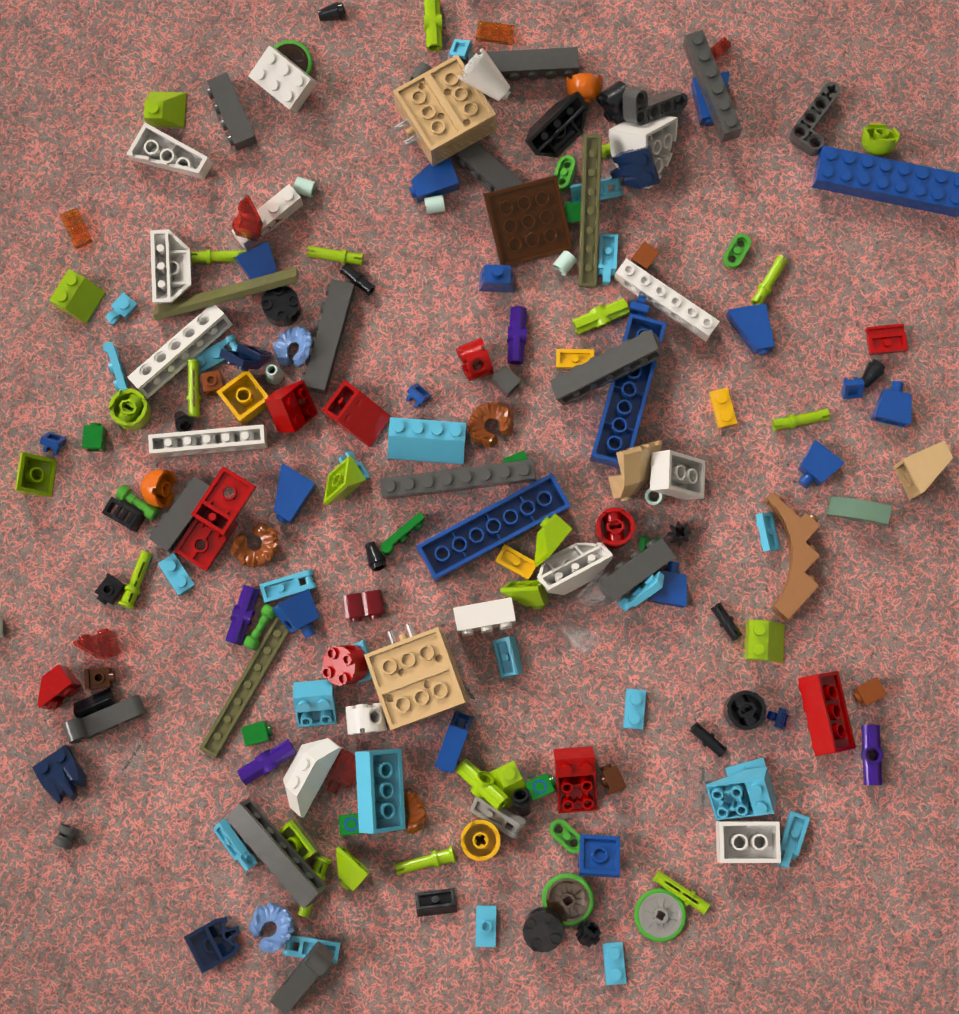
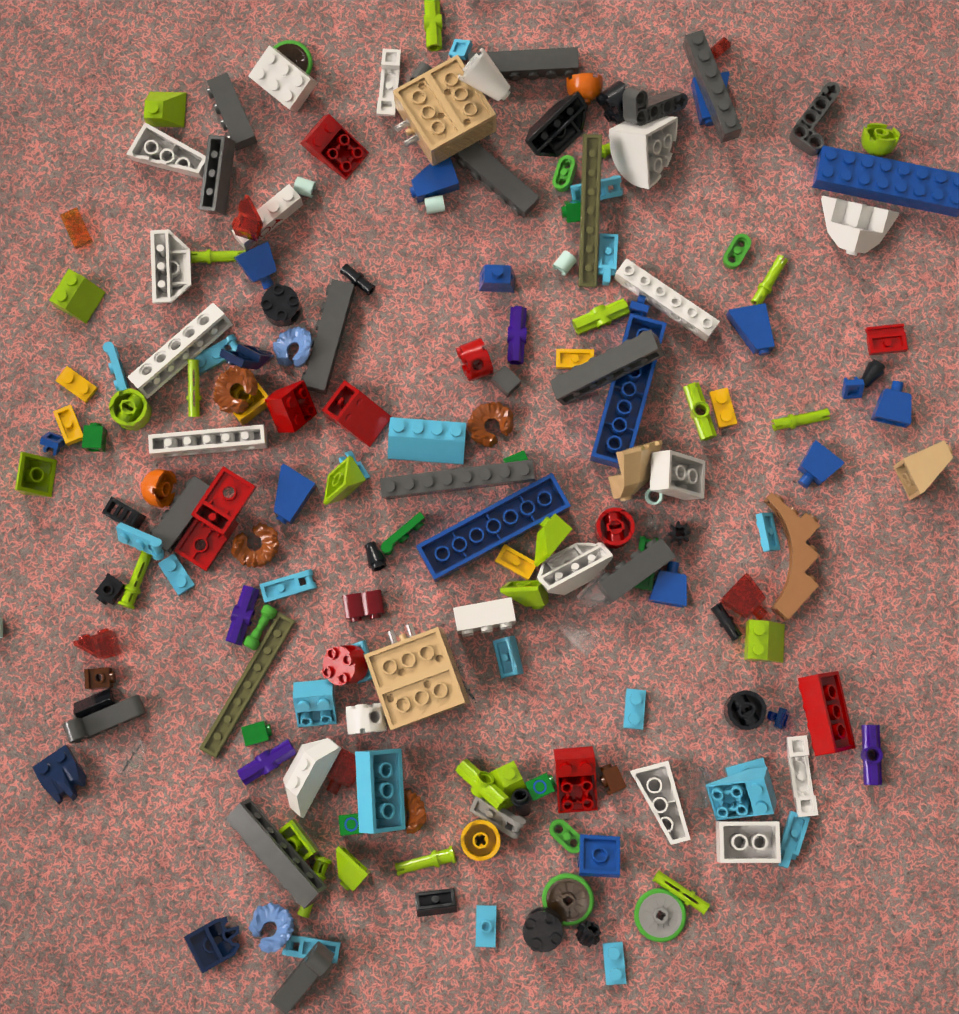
(56, 686): red slope -> none
(65, 836): dark grey wheel -> none
(68, 425): none -> yellow plate
(76, 384): none -> yellow plate
(123, 307): medium azure plate -> none
(125, 493): bright green piece -> none
(140, 540): none -> medium azure plate
(183, 422): black cone -> none
(212, 382): dark orange brick -> none
(217, 175): none -> dark grey brick
(226, 293): olive tile -> none
(226, 381): none -> dark orange piece
(234, 845): medium azure hinge -> none
(276, 377): light aqua cone -> none
(298, 613): blue torso -> none
(332, 12): black cone -> none
(334, 146): none -> red slope
(335, 255): lime pin -> none
(389, 81): none -> white slope
(419, 394): blue tile -> none
(454, 742): blue slope -> none
(495, 32): clear orange plate -> none
(528, 220): reddish brown plate -> none
(636, 168): dark blue plate -> none
(642, 592): medium azure hinge -> none
(645, 256): dark orange panel -> none
(663, 799): none -> white wedge
(702, 422): none -> lime piece
(708, 739): black pin -> none
(745, 598): none -> clear red torso
(800, 776): none -> white slope
(855, 224): none -> white brick
(859, 510): sand green slope -> none
(868, 692): dark orange brick -> none

